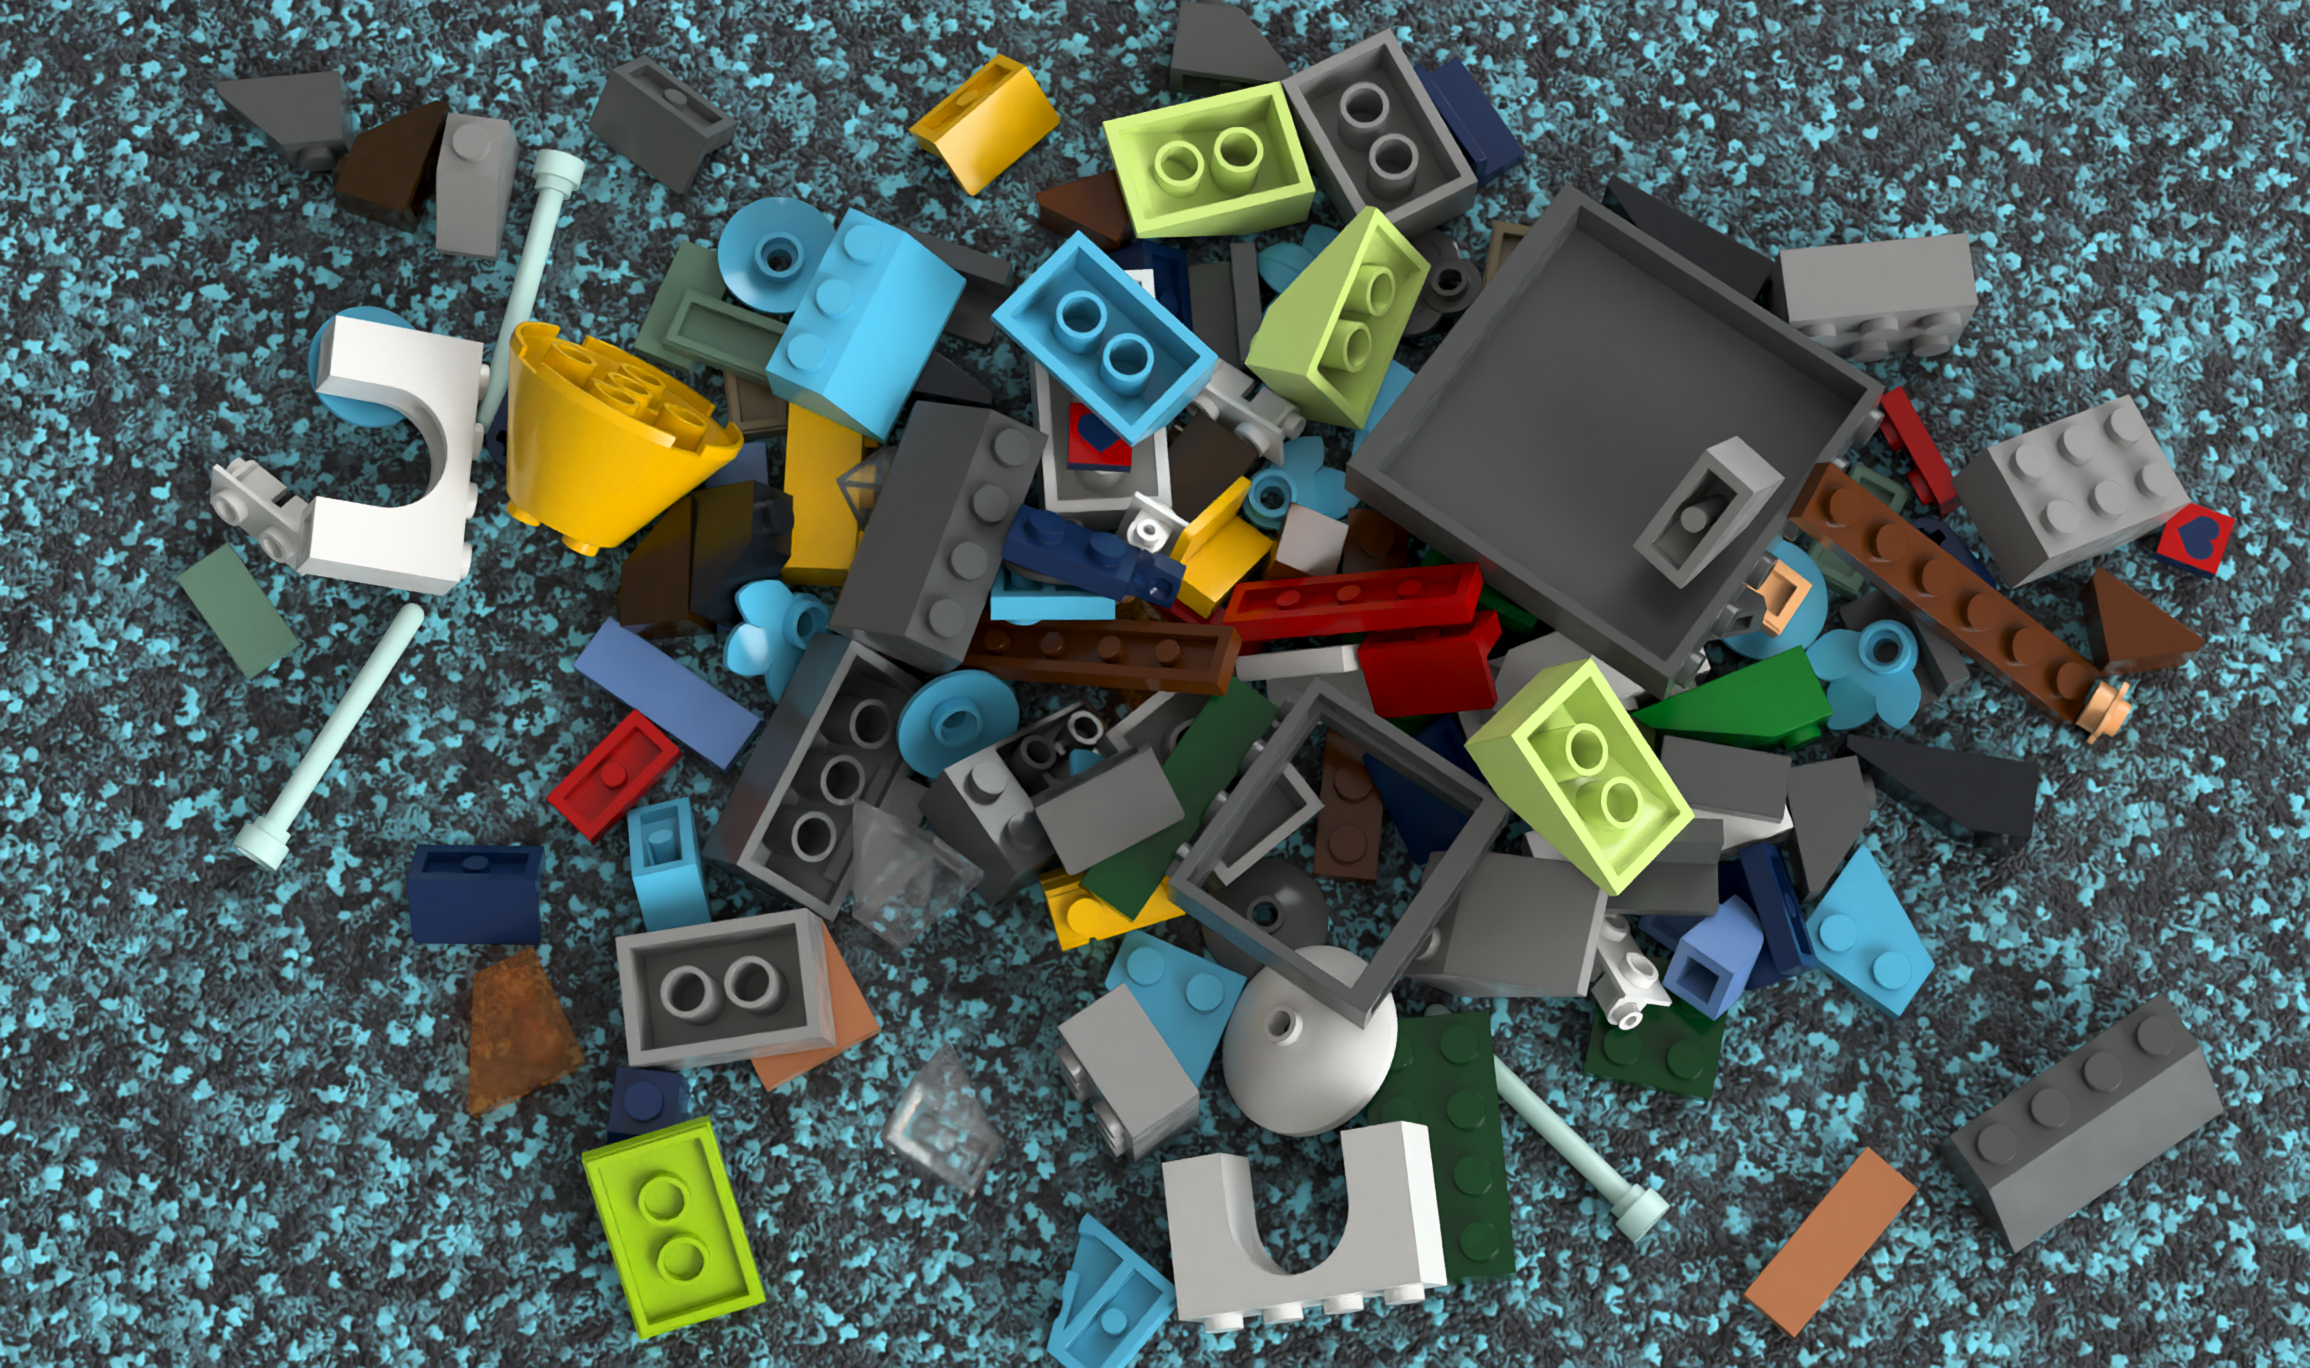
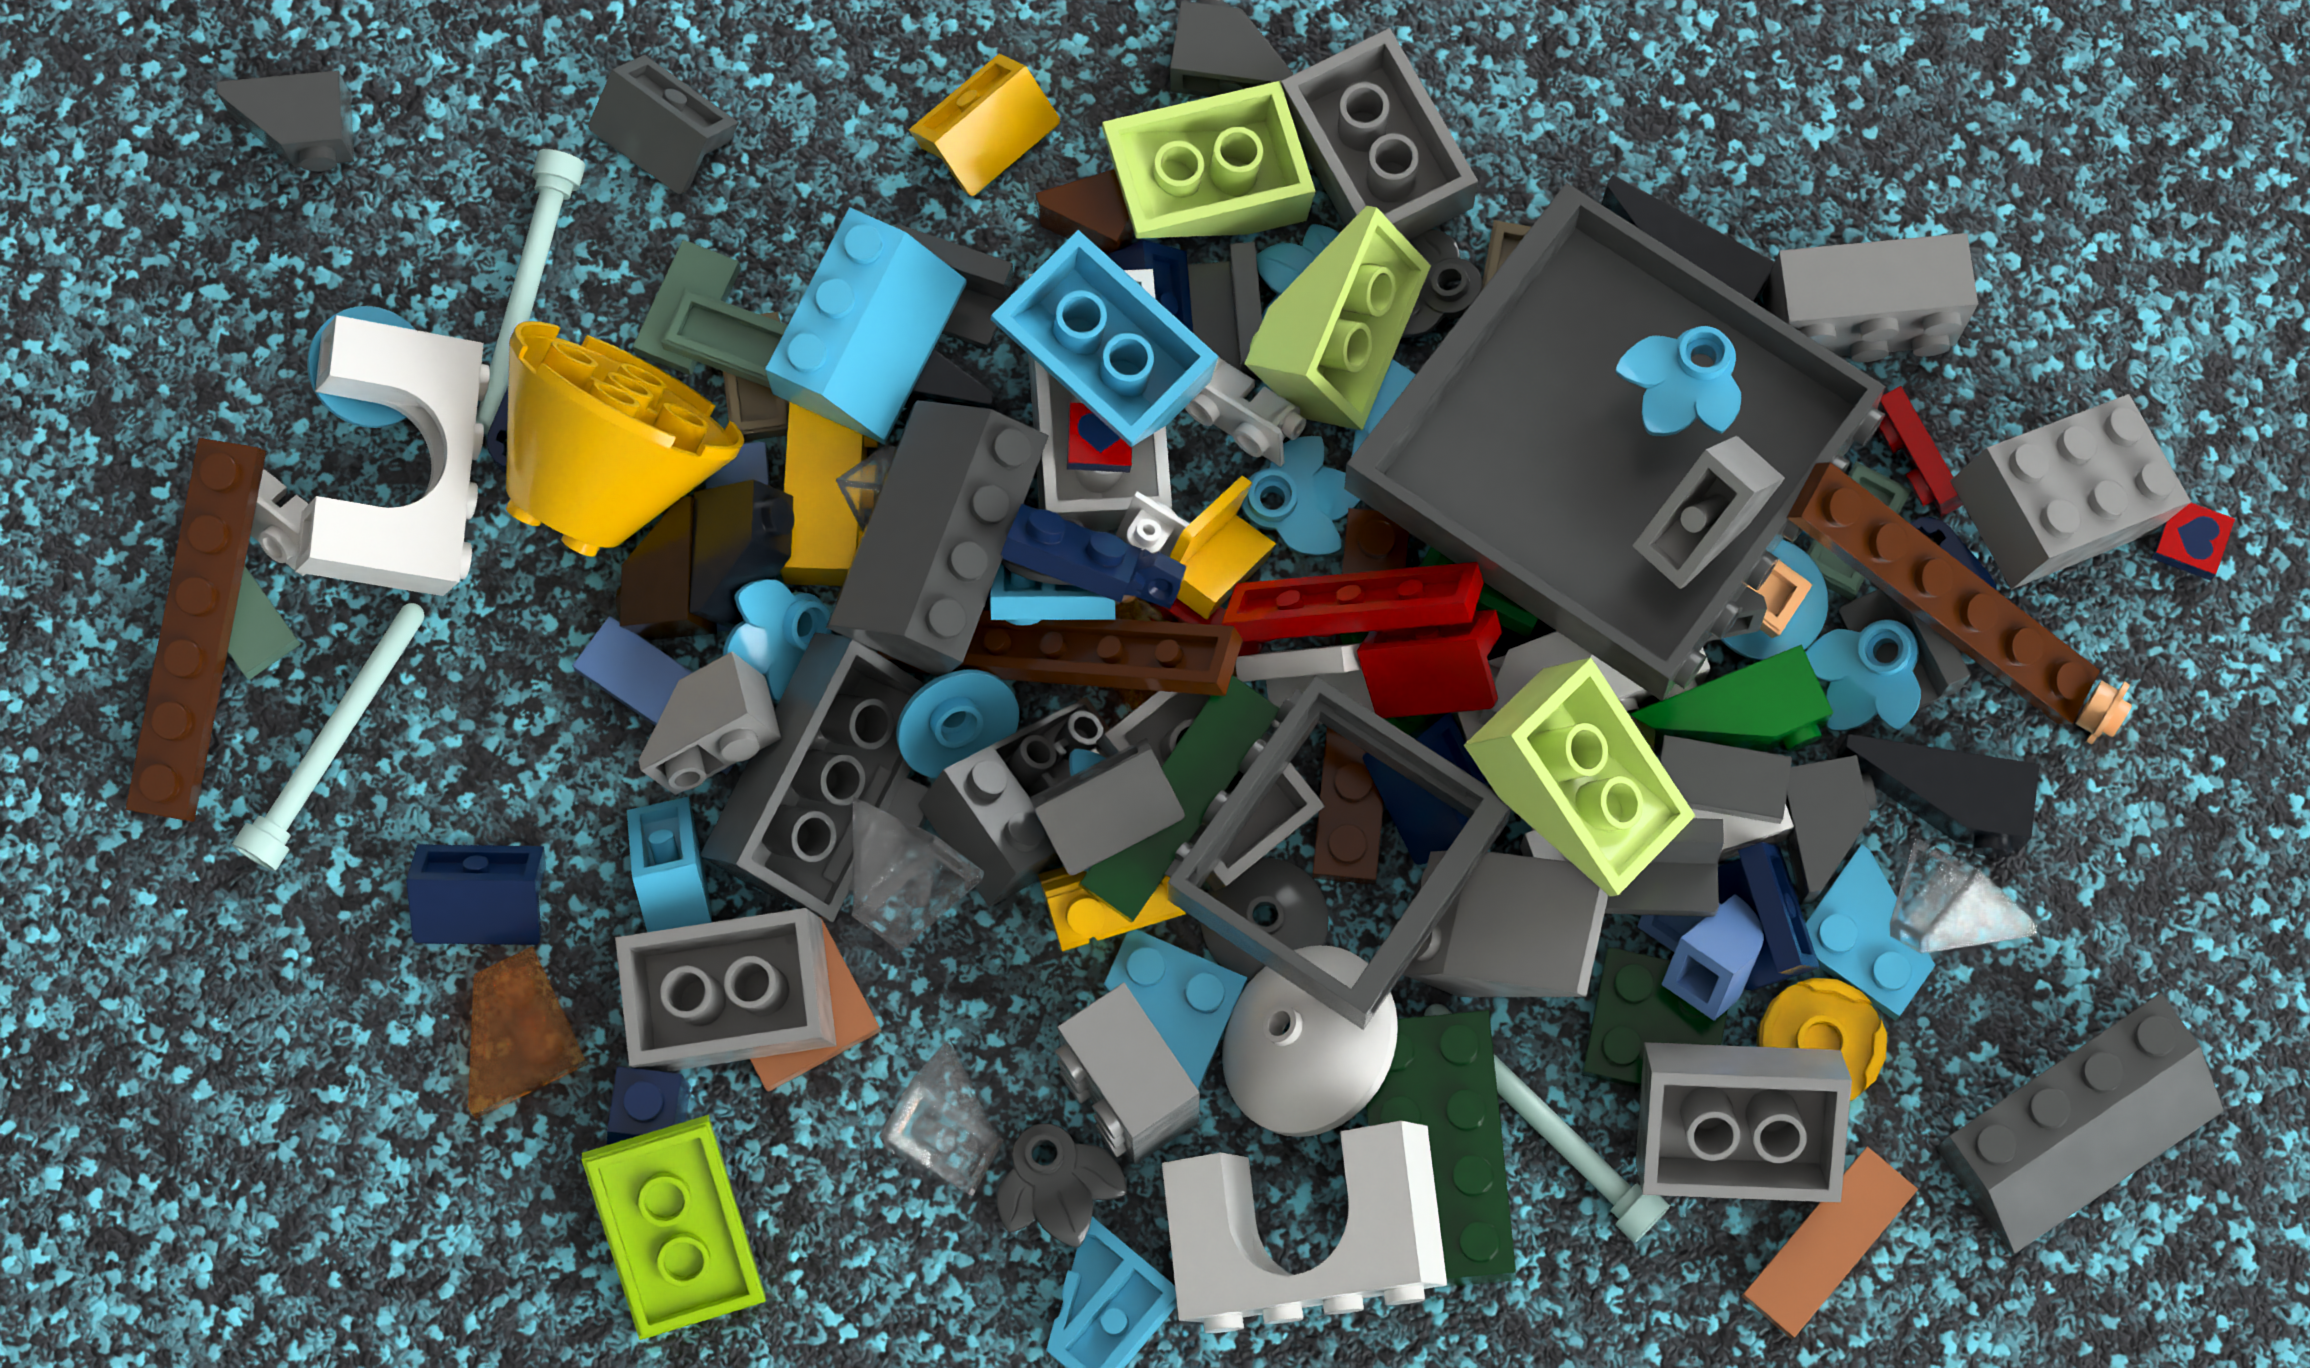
(196, 629): none -> reddish brown plate
(393, 168): dark brown slope -> none
(474, 185): light grey slope -> none
(614, 776): red plate -> none
(710, 724): none -> light grey slope
(769, 230): medium azure dish -> none
(1059, 1192): none -> dark grey plate
(1205, 464): dark brown slope -> none
(1304, 546): slope -> none
(1471, 121): dark blue panel -> none
(1628, 975): white hinge -> none
(1677, 387): none -> medium azure plate
(1743, 1122): none -> light grey brick
(1830, 1017): none -> yellow tile
(1952, 905): none -> clear slope
(2130, 631): reddish brown slope -> none

